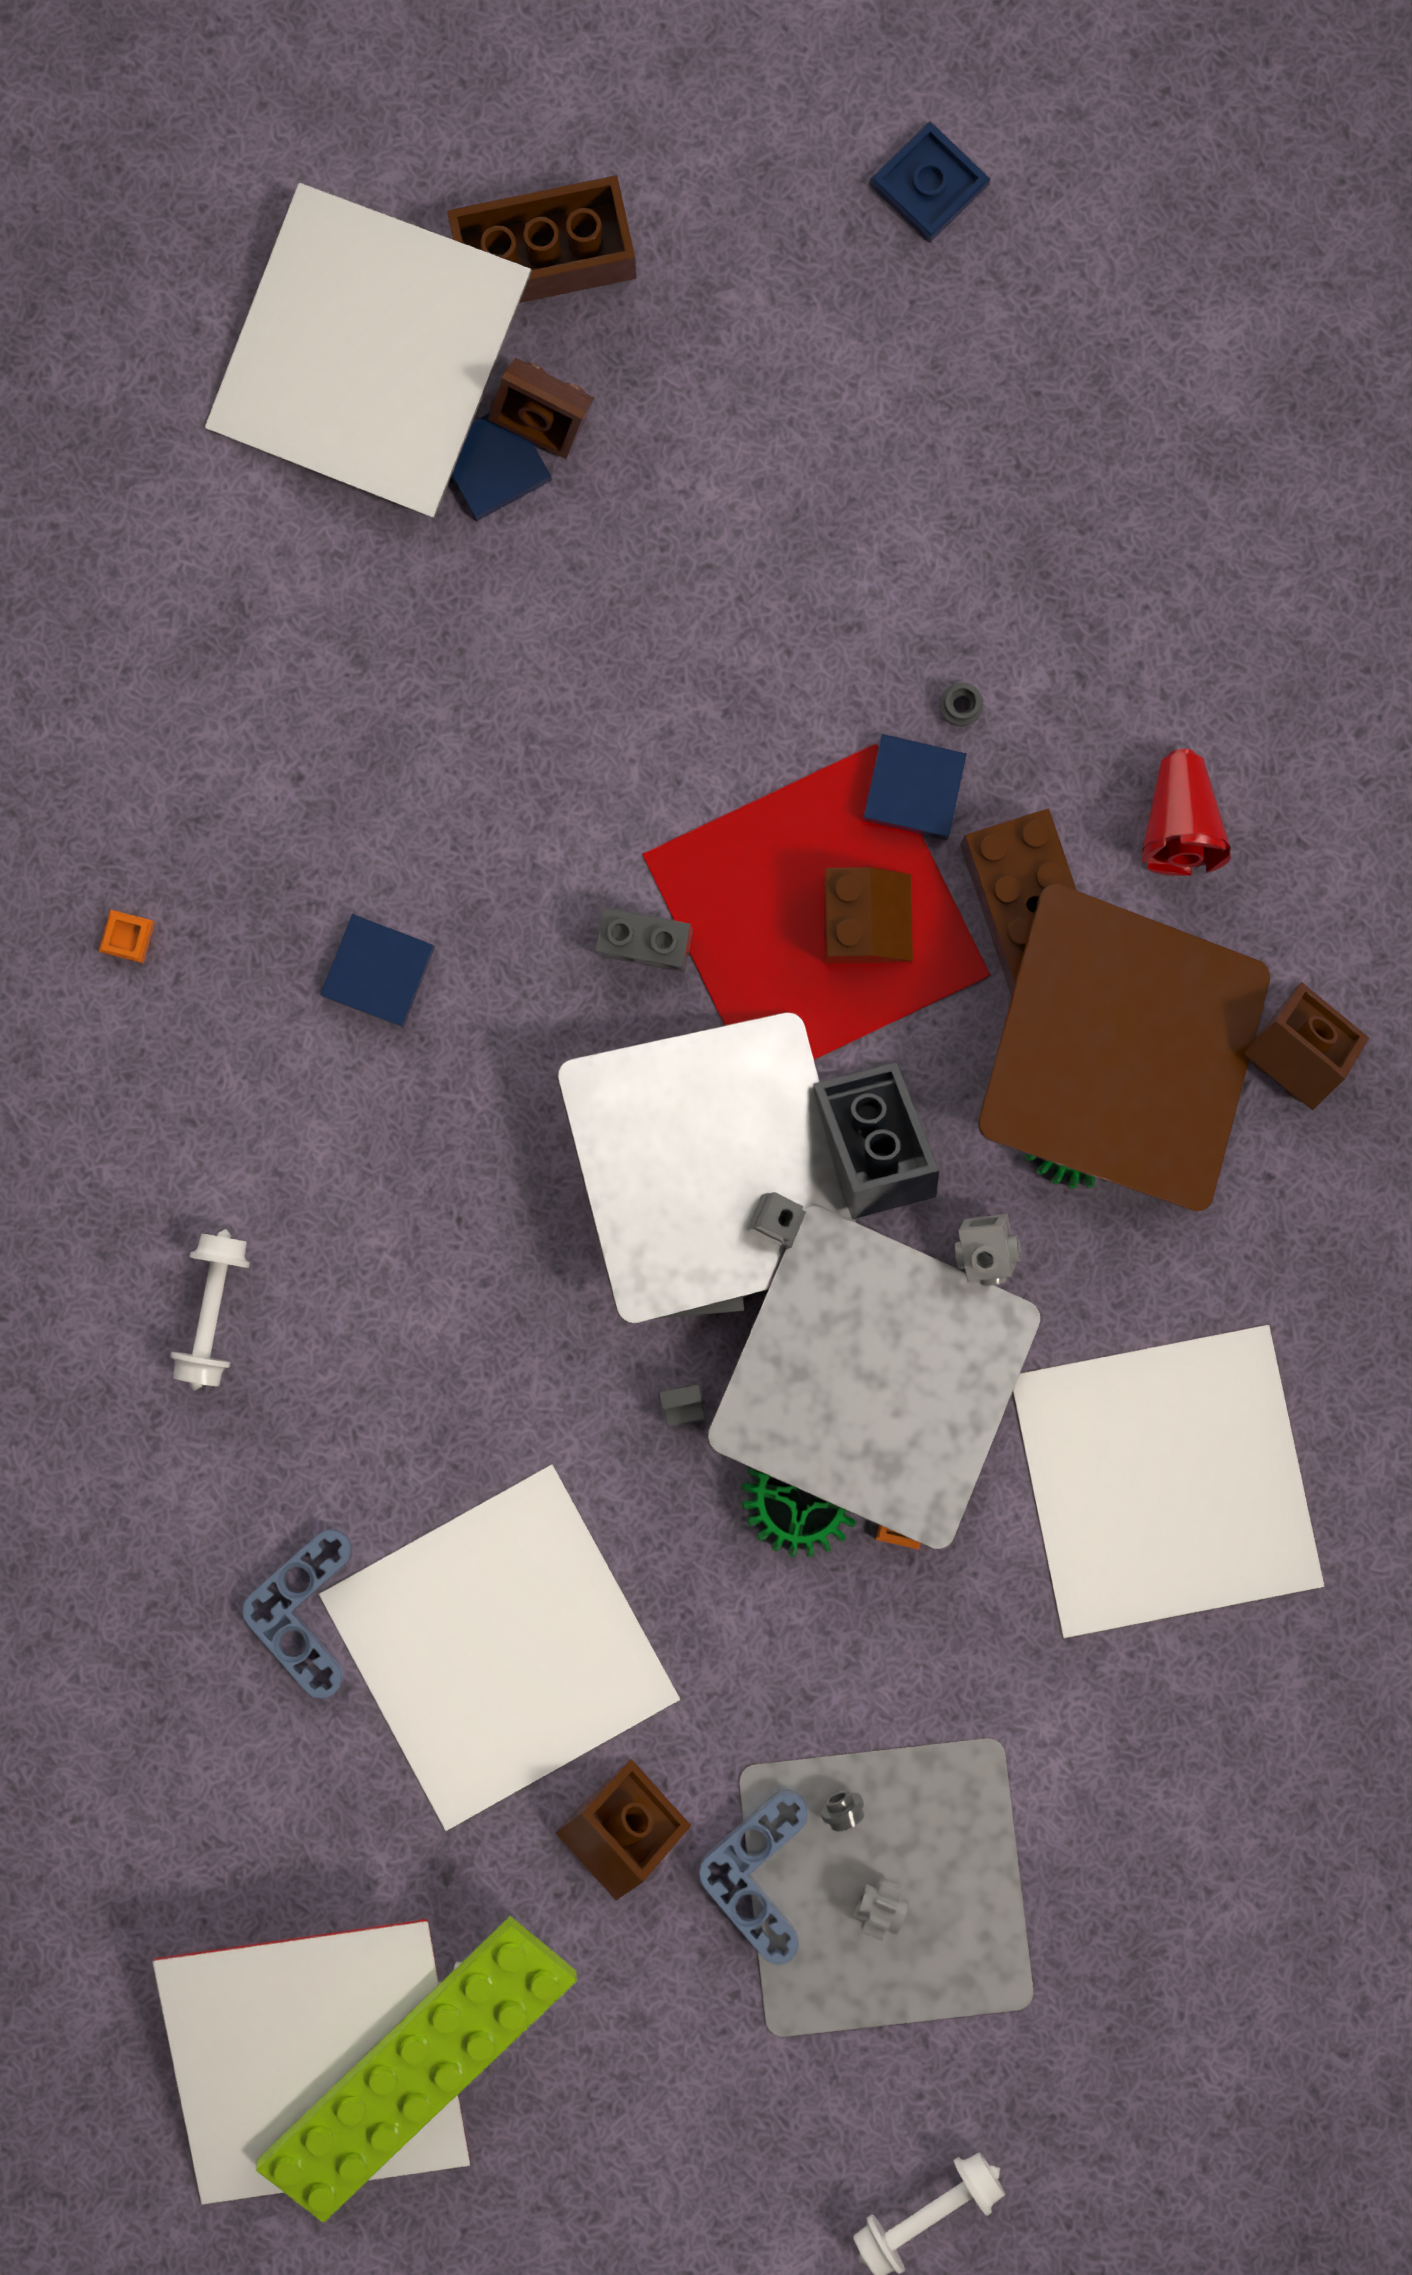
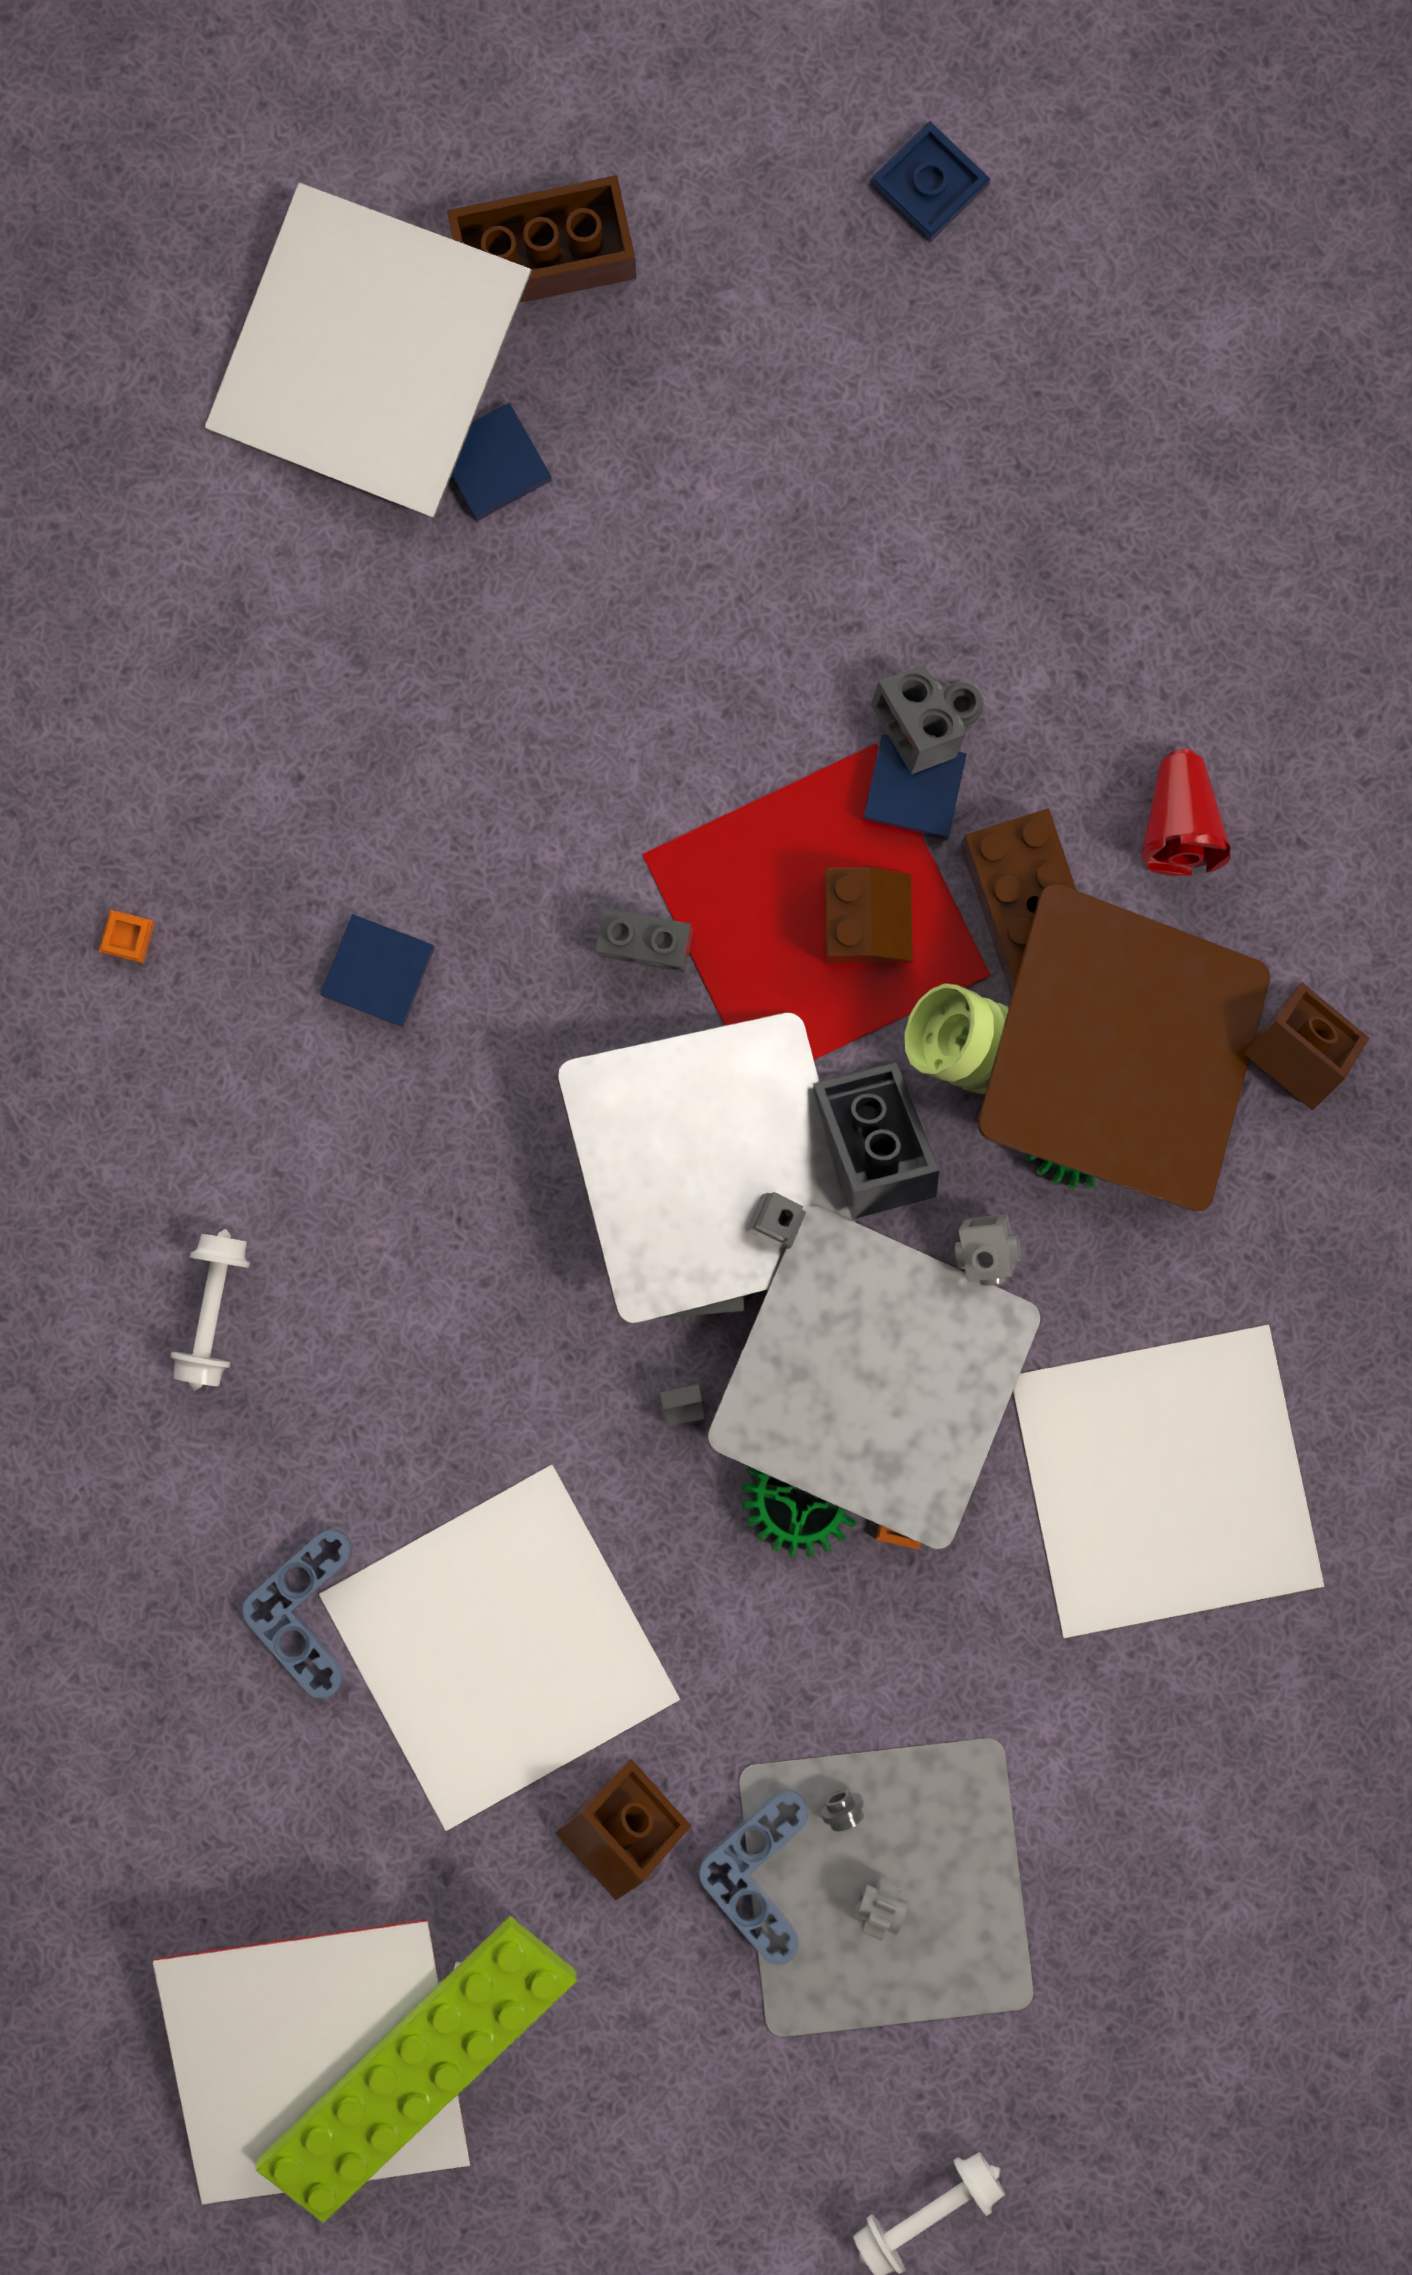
(540, 407): reddish brown slope -> none
(911, 722): none -> dark grey brick
(955, 1036): none -> yellowish green wheel

